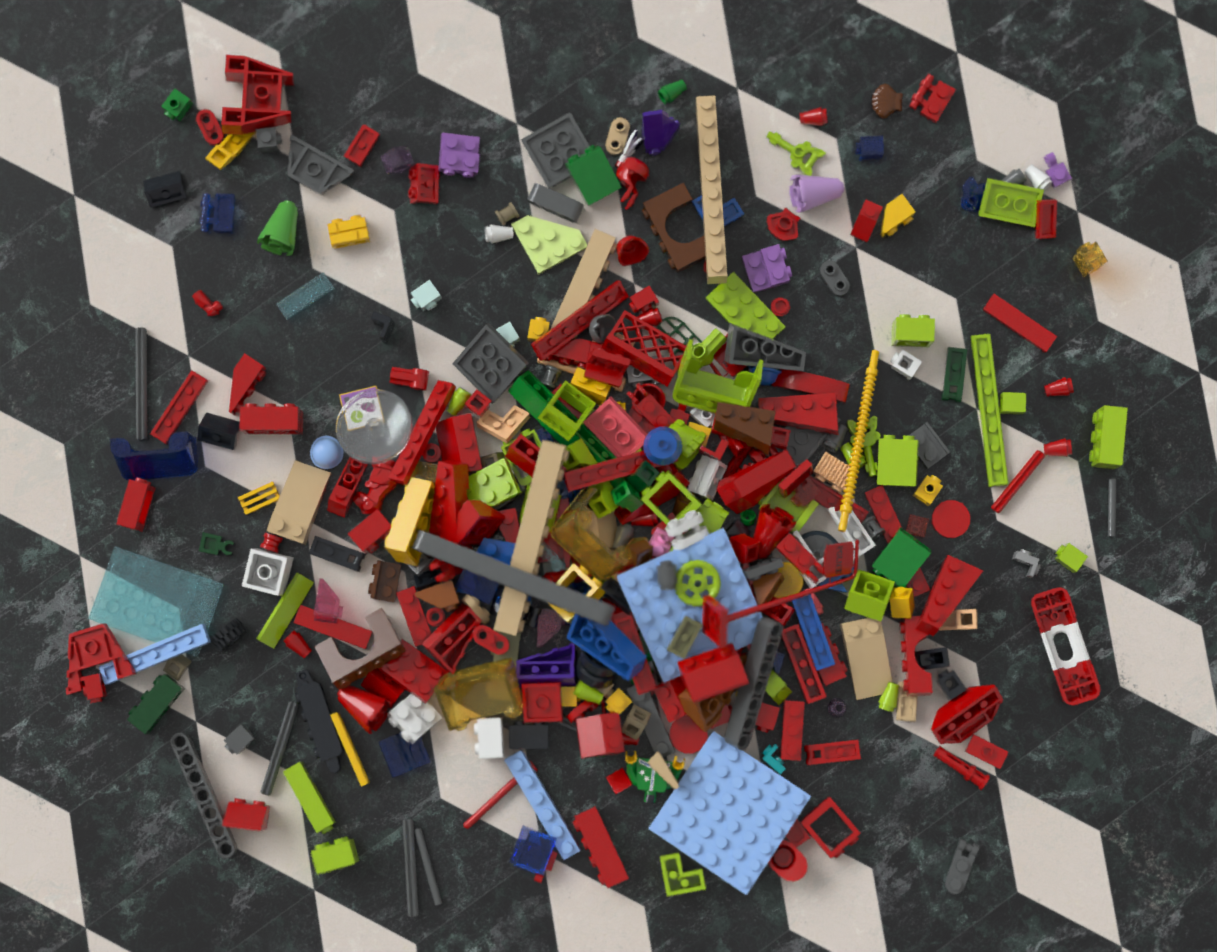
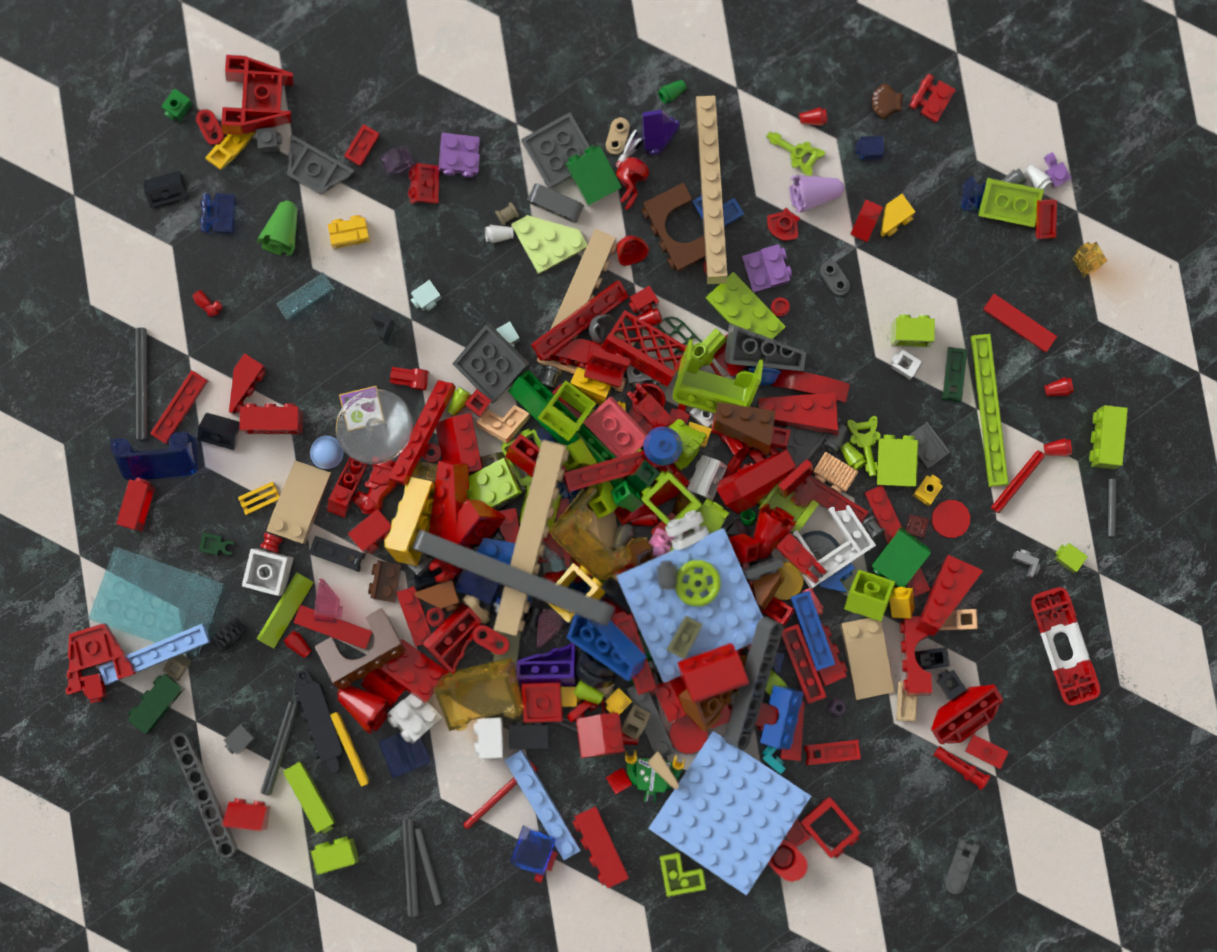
(537, 328): yellow brick -> none
(717, 454): red panel -> none
(788, 703): none -> blue arch
(837, 562): red piece -> none
(846, 507): yellow hose -> none
(889, 698): lime cone -> none
(1012, 403): lime panel -> none

